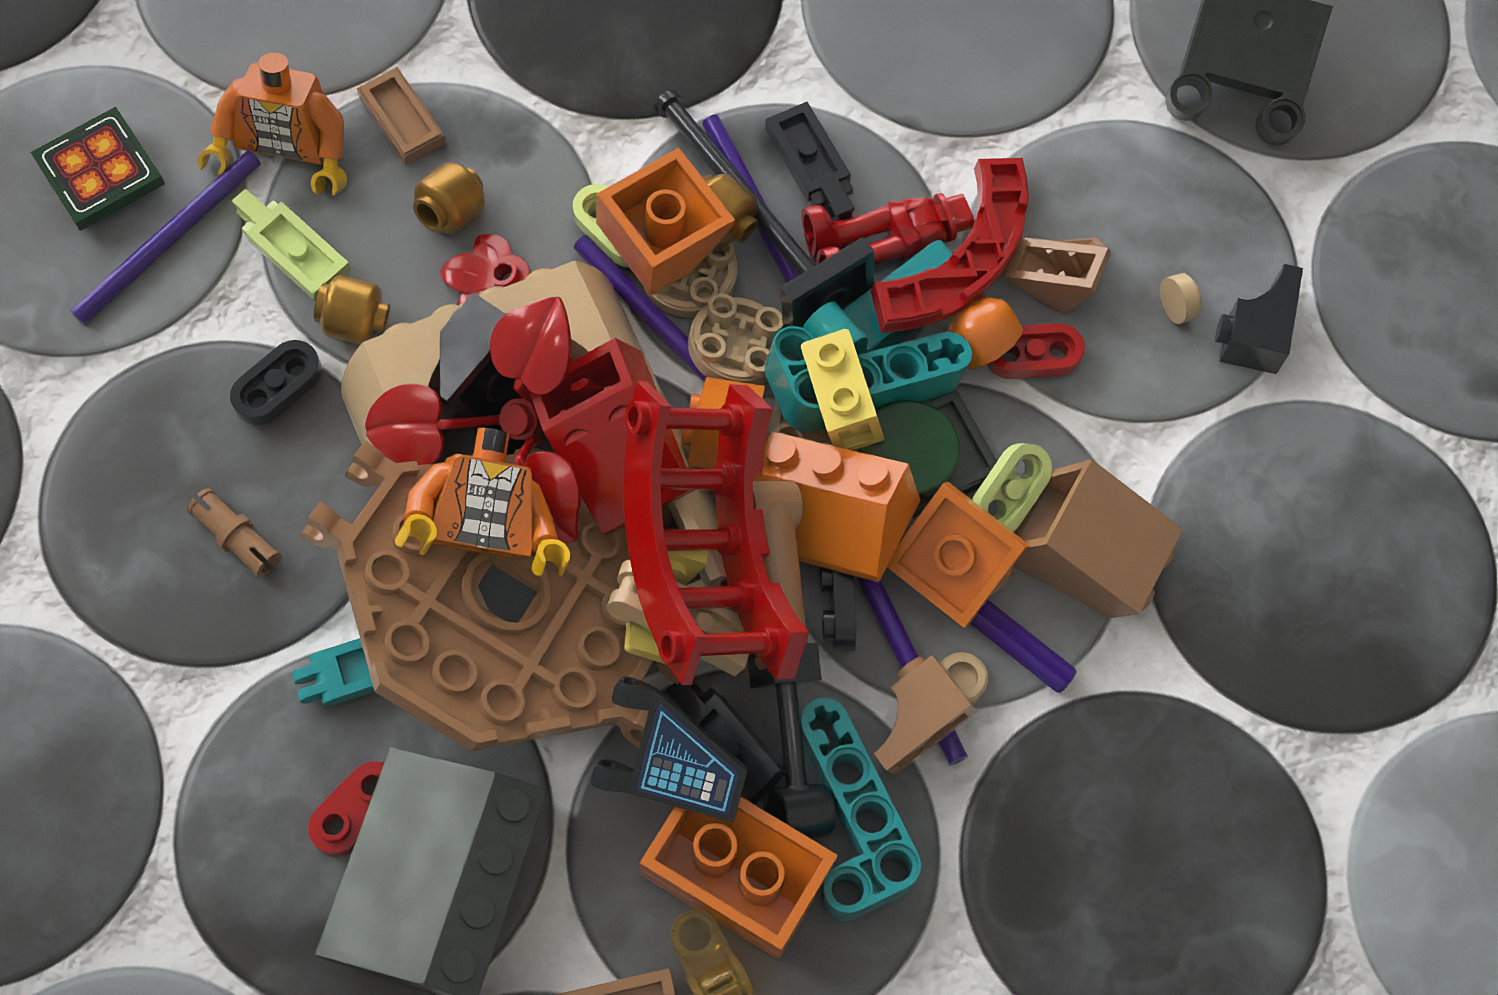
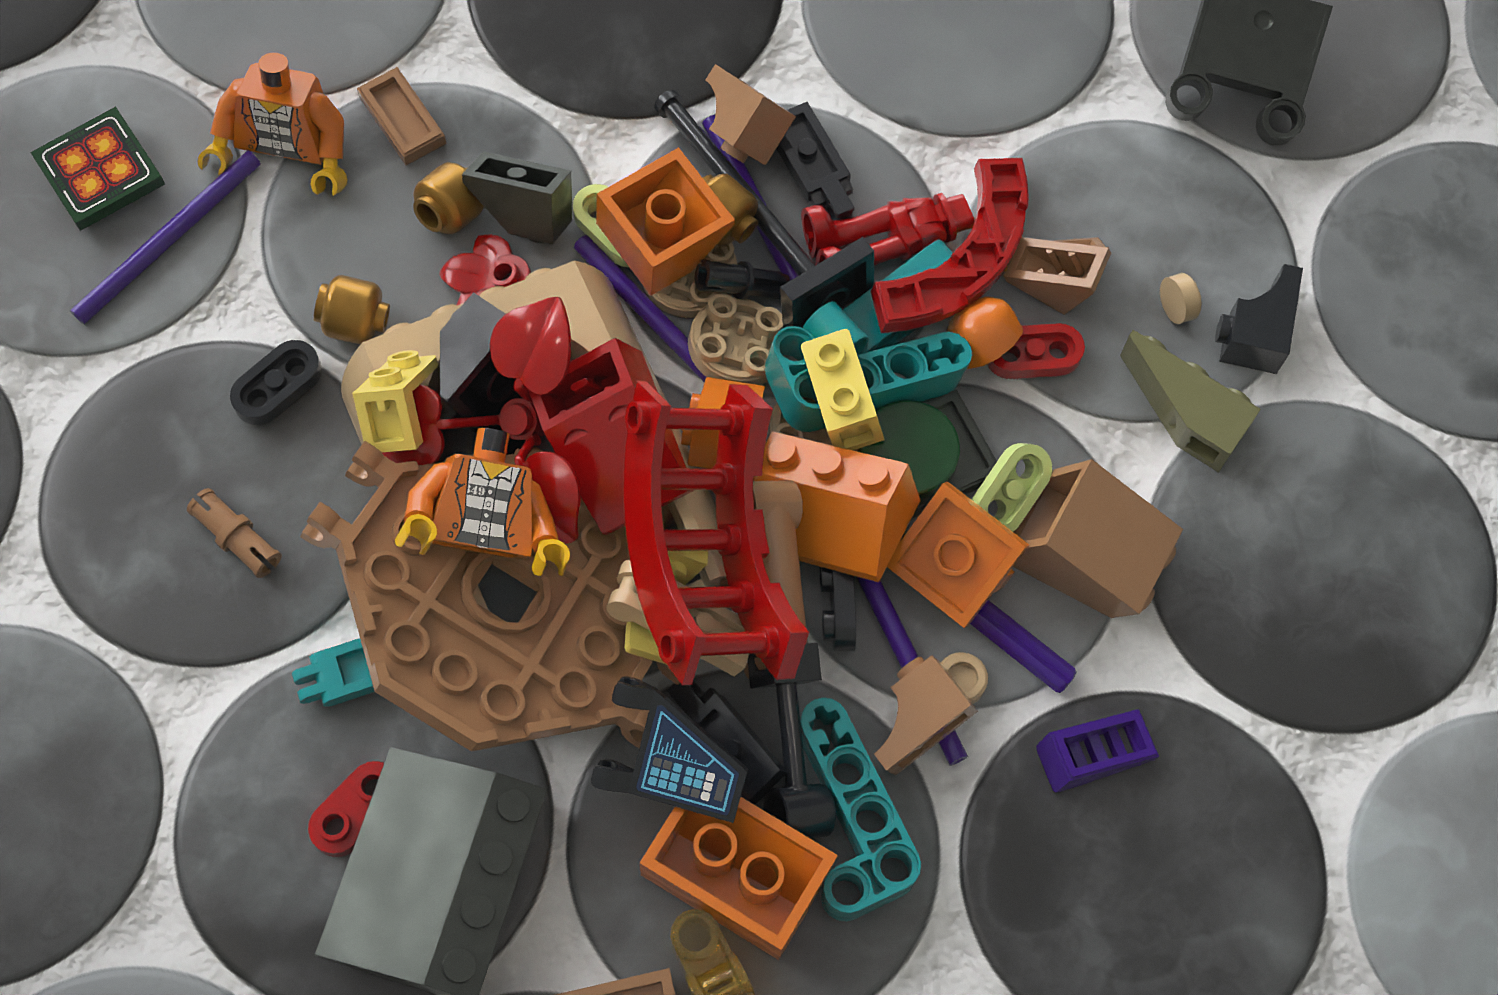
(290, 243): yellowish green hinge -> none
(387, 402): none -> light yellow bracket
(522, 195): none -> pearl dark grey slope
(739, 279): none -> black axle
(746, 118): none -> medium nougat arch
(1066, 762): none -> dark purple slope
(1193, 407): none -> olive slope

